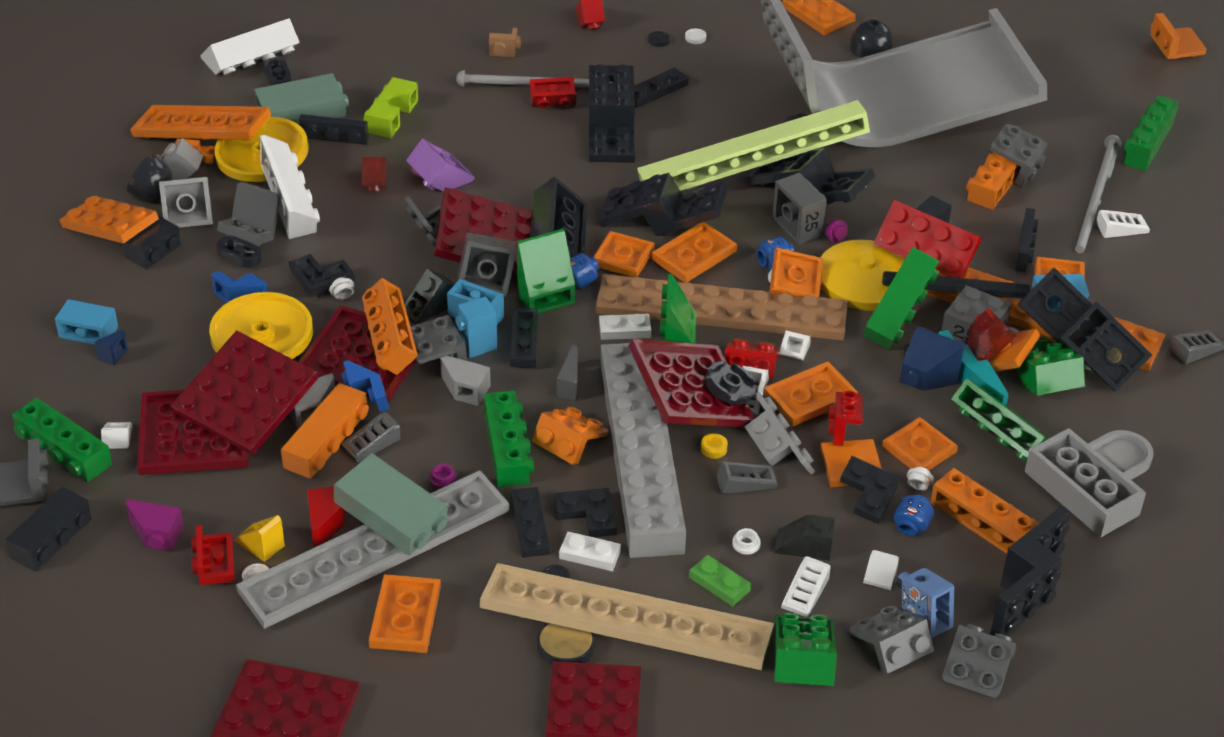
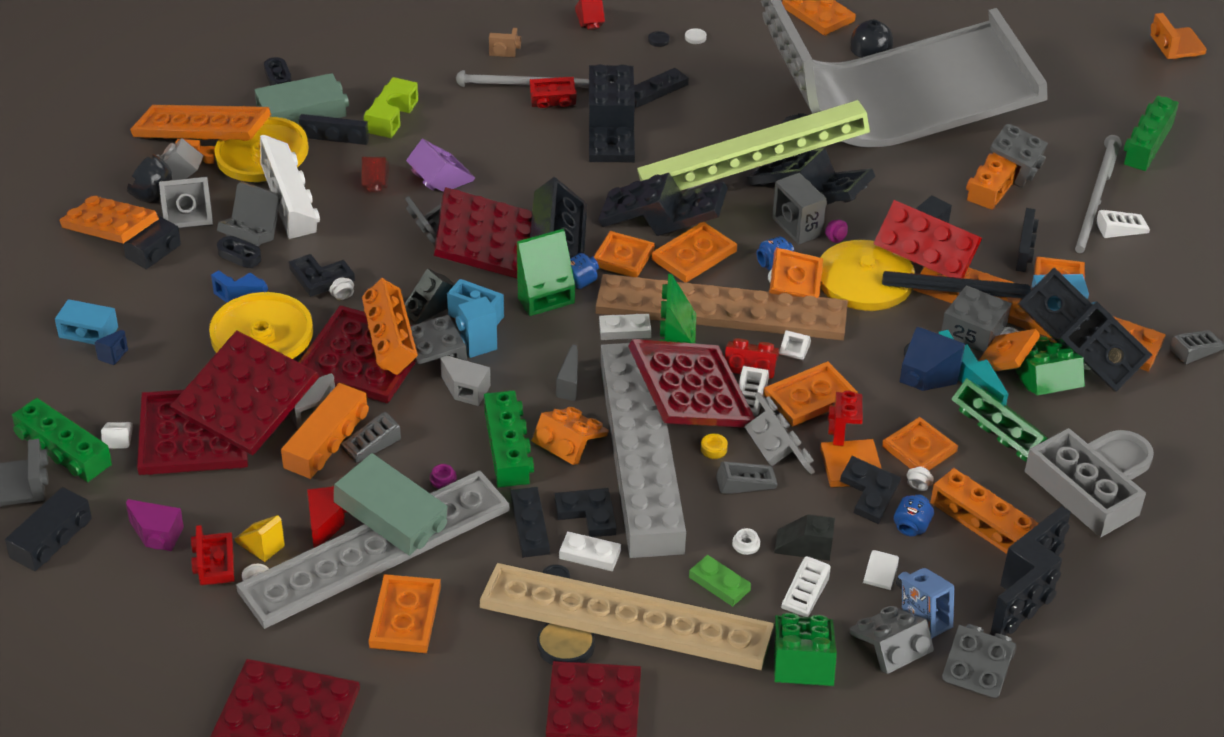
(250, 47): white slope -> none
(367, 382): blue slope -> none
(487, 262): dark grey brick -> none
(524, 337): black plate -> none
(730, 383): black tile -> none
(901, 297): green brick -> none
(988, 335): clear red slope -> none

